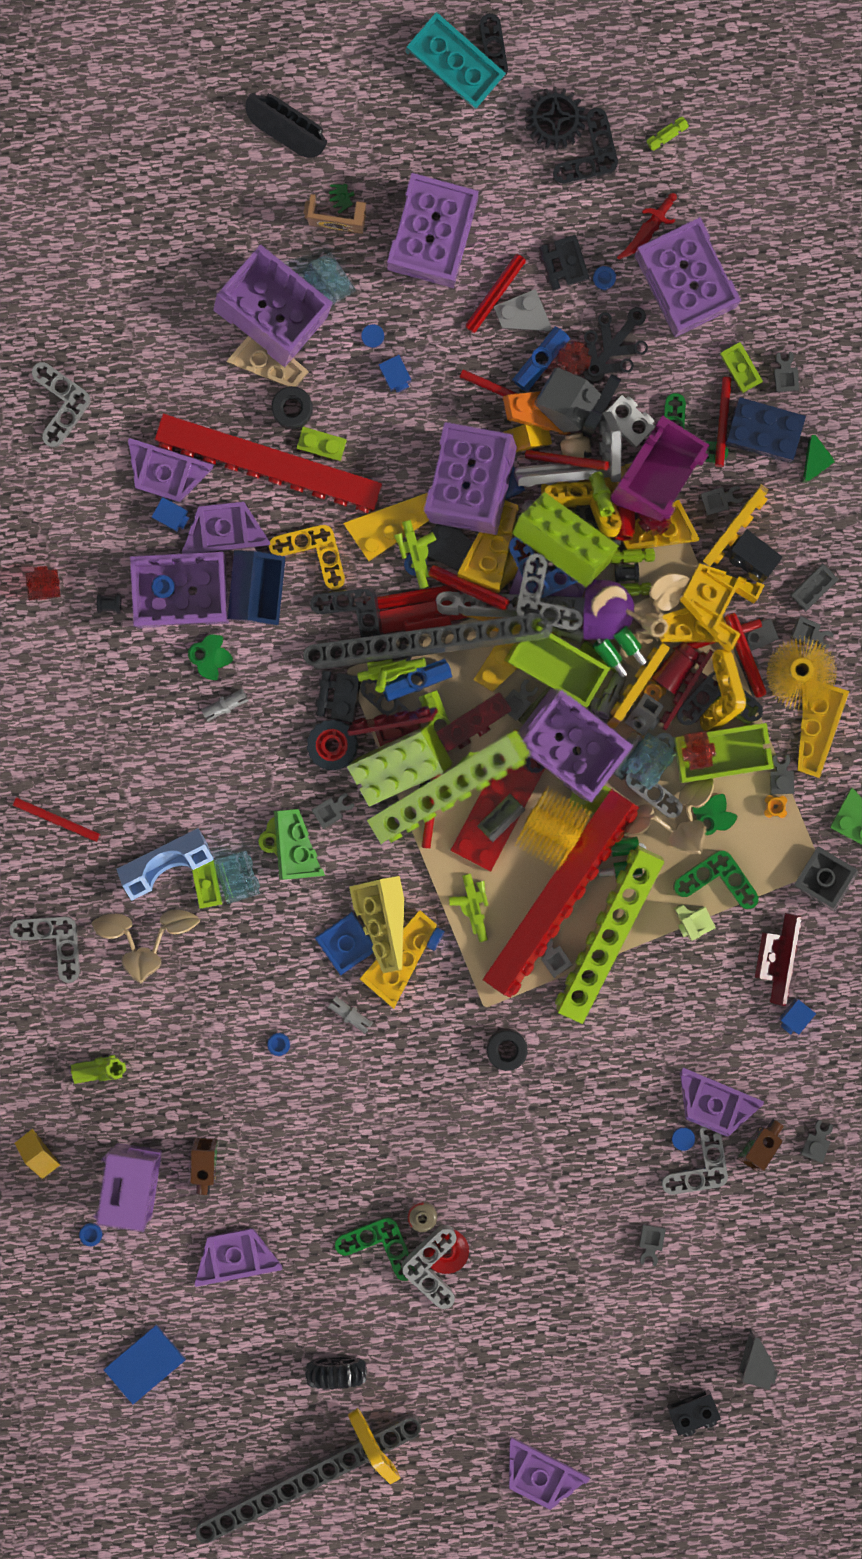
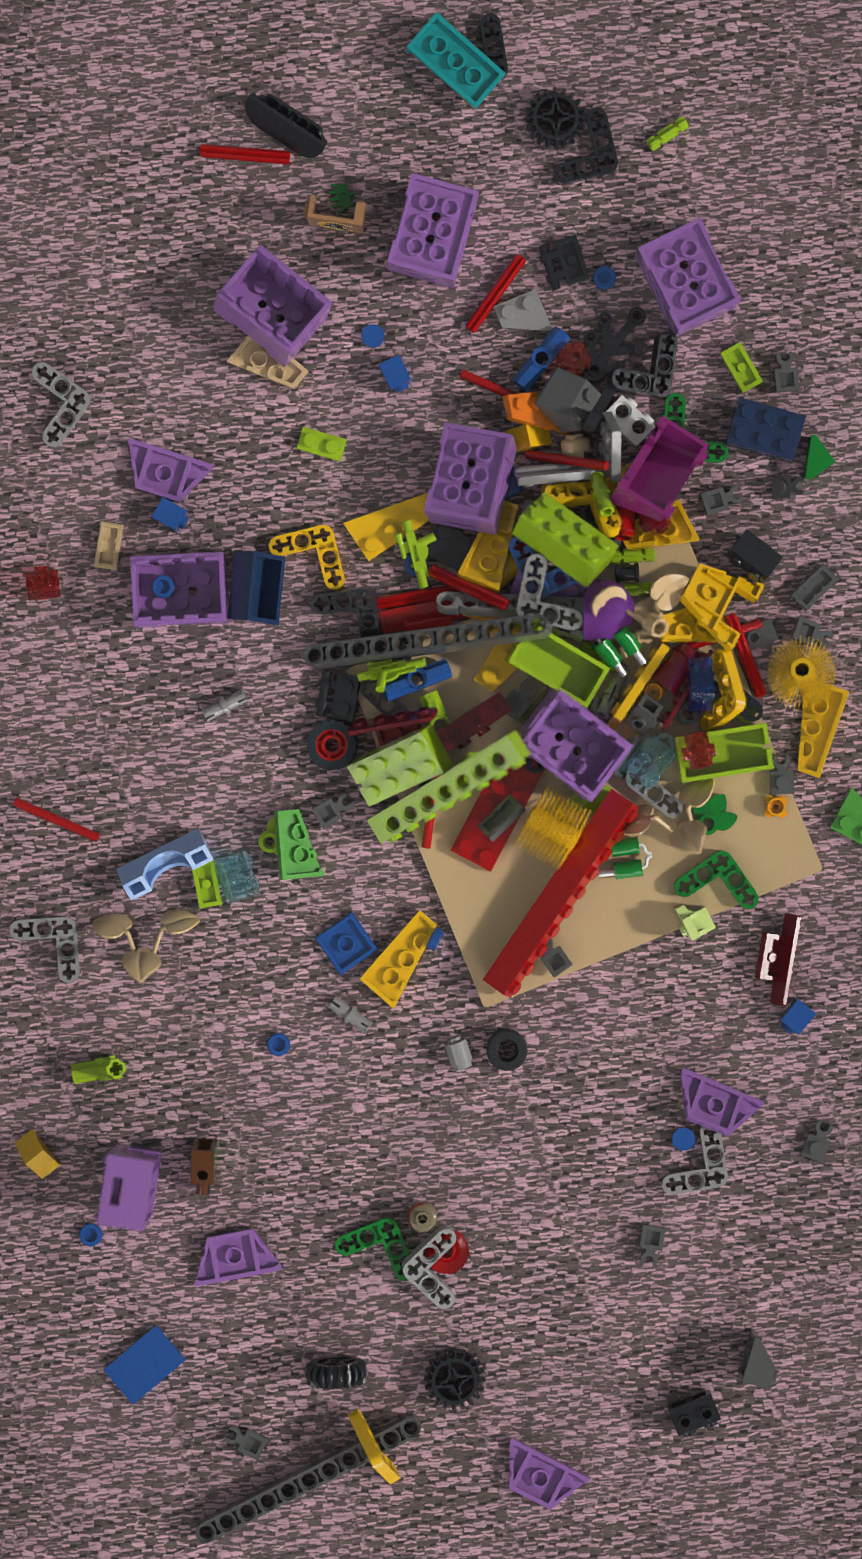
(108, 546): none -> tan plate
(109, 603): black bush -> none
(213, 657): green plate -> none
(223, 529): medium lavender wing -> none
(244, 154): none -> red axle
(250, 1443): none -> dark grey plate
(268, 462): red brick -> none
(298, 394): black tyre -> none
(329, 278): clear light blue bracket -> none
(382, 911): light yellow wedge -> none
(458, 1052): none -> light grey brick
(460, 1398): none -> black gear
(470, 905): lime piece -> none
(579, 1008): lime brick -> none
(649, 227): red piece -> none
(651, 379): none -> black beam
(701, 684): none -> clear blue brick
(723, 422): red bar -> none
(743, 519): yellow wing -> none
(755, 1153): reddish brown torso -> none
(787, 487): none -> dark grey plate
(826, 878): dark grey slope -> none

